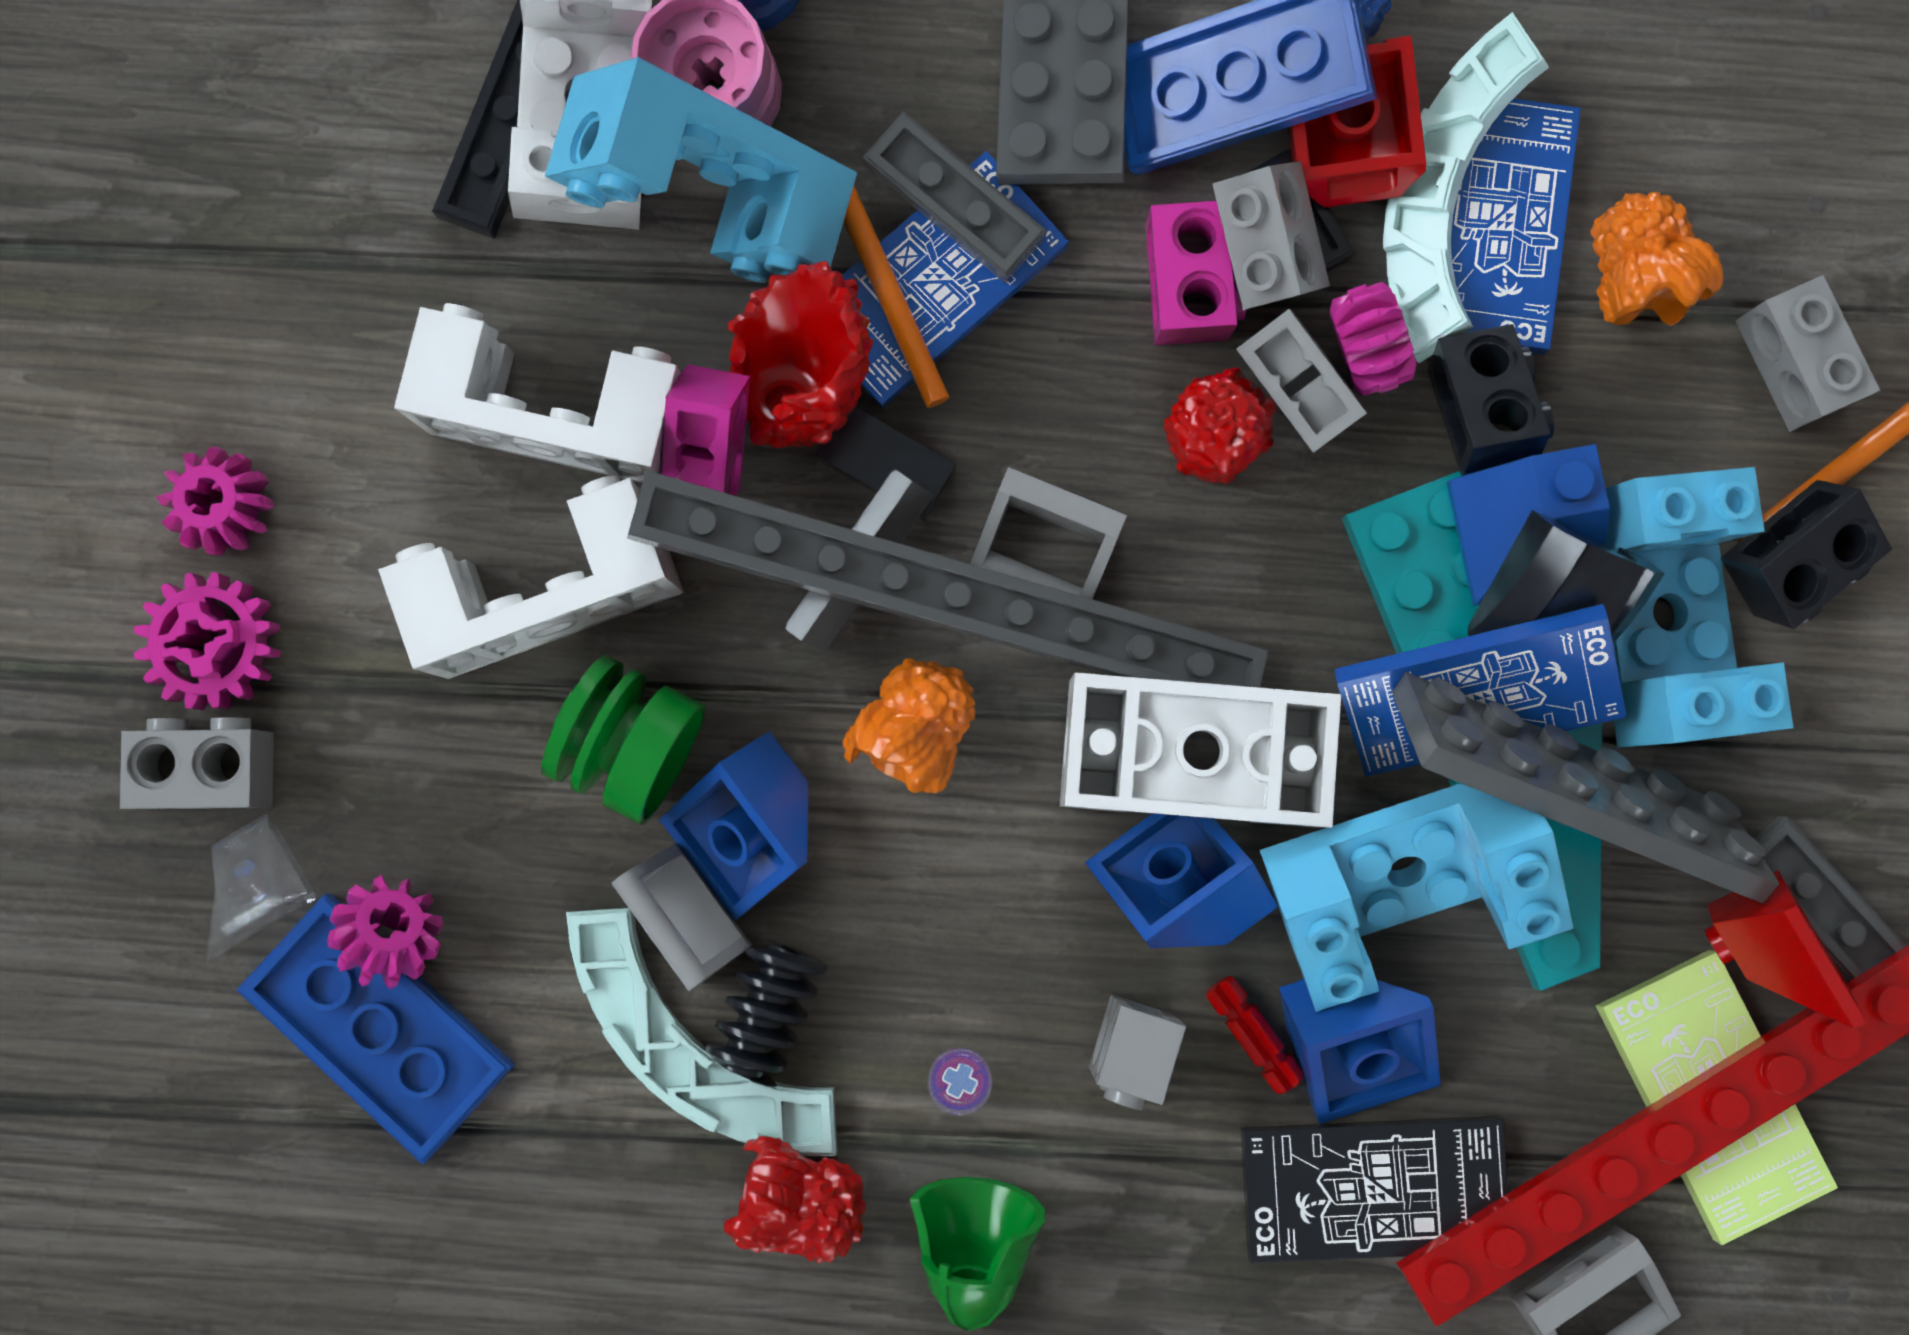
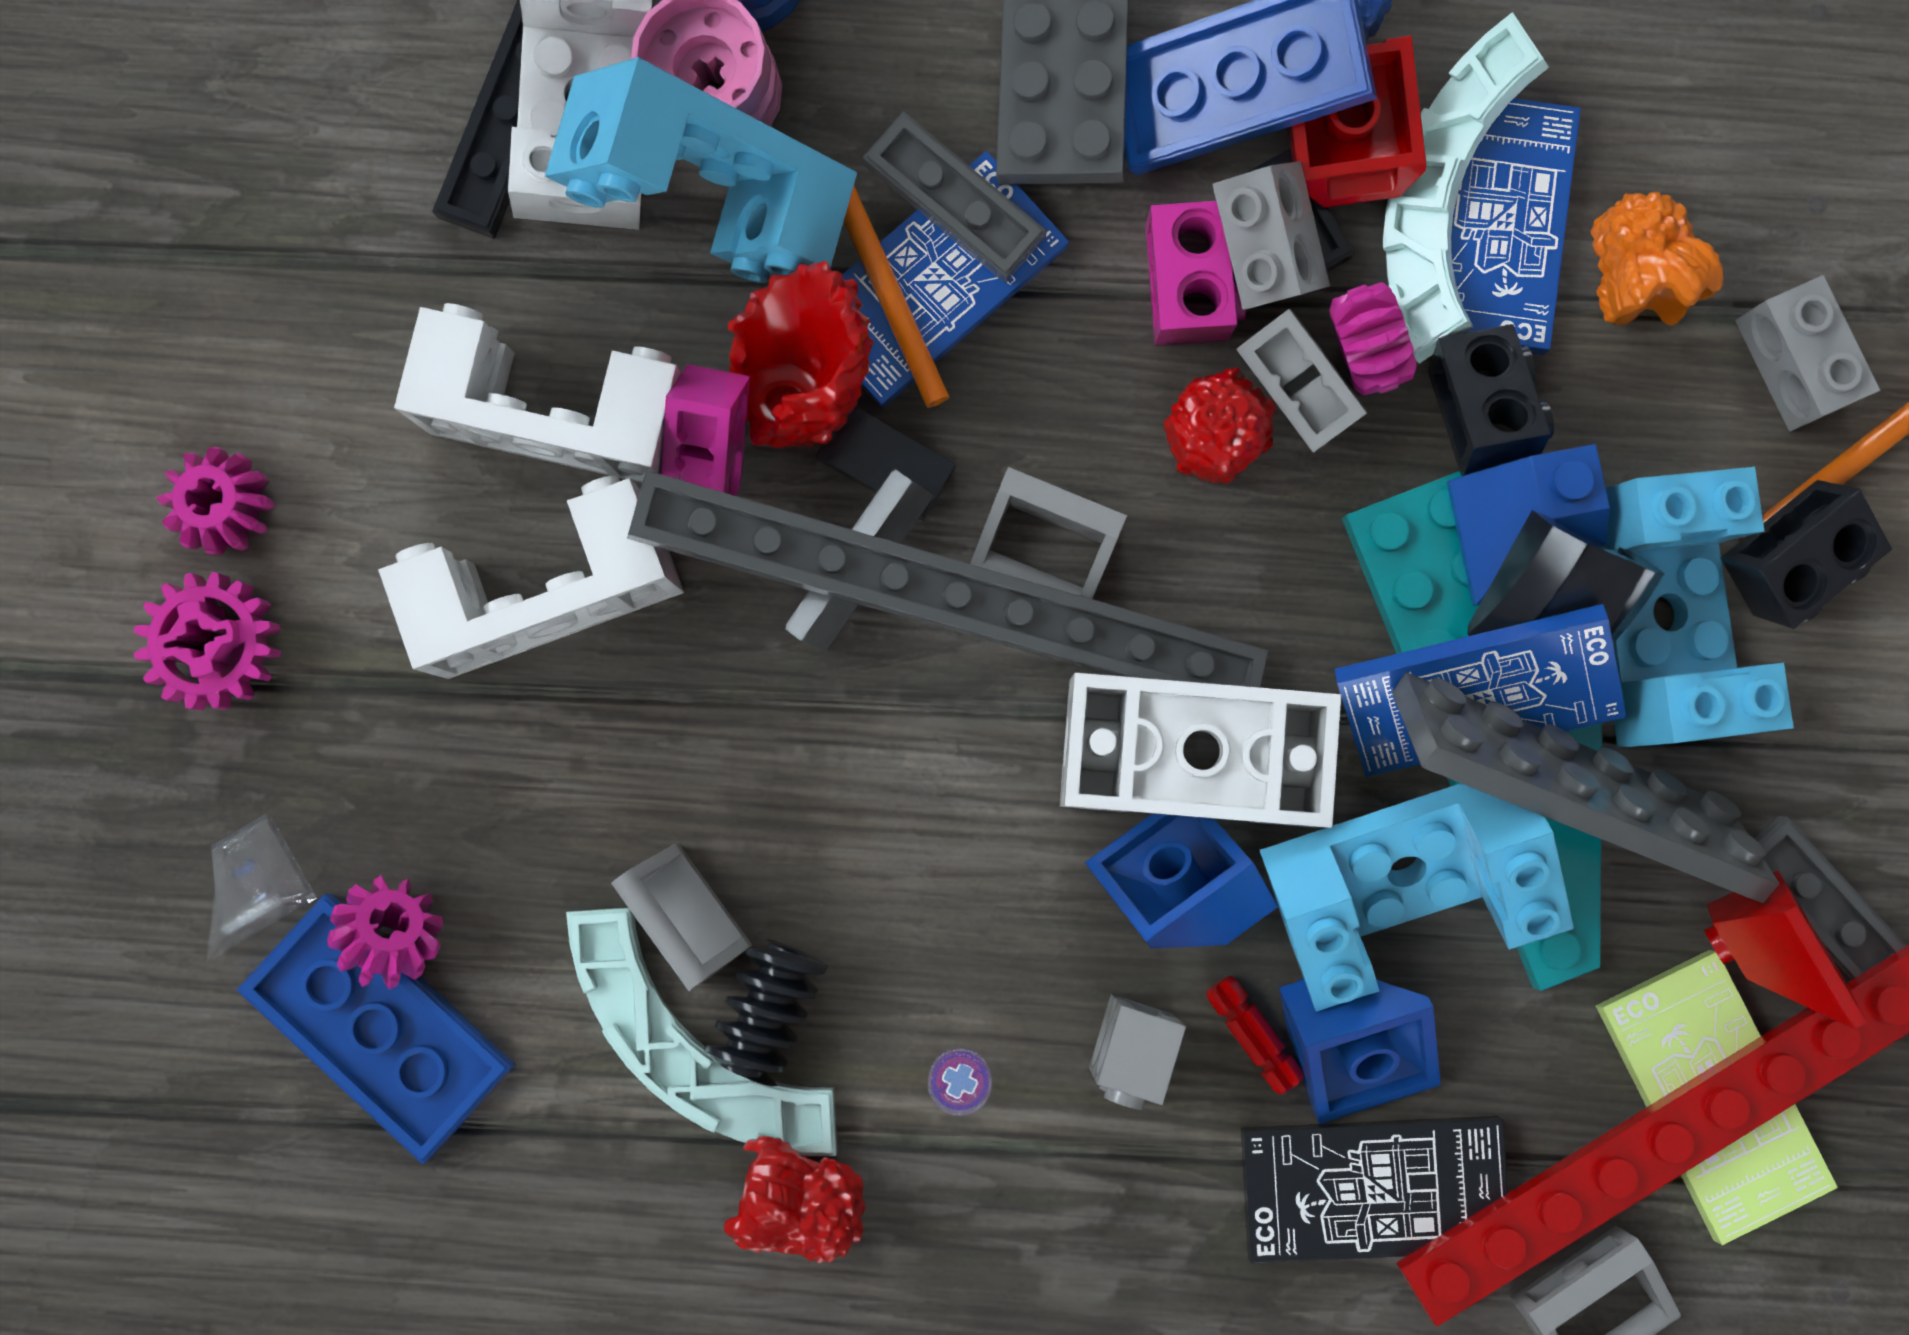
(197, 773): light grey brick -> none
(611, 733): green wheel -> none
(745, 824): blue slope -> none
(915, 724): orange hair -> none
(975, 1244): green helmet -> none

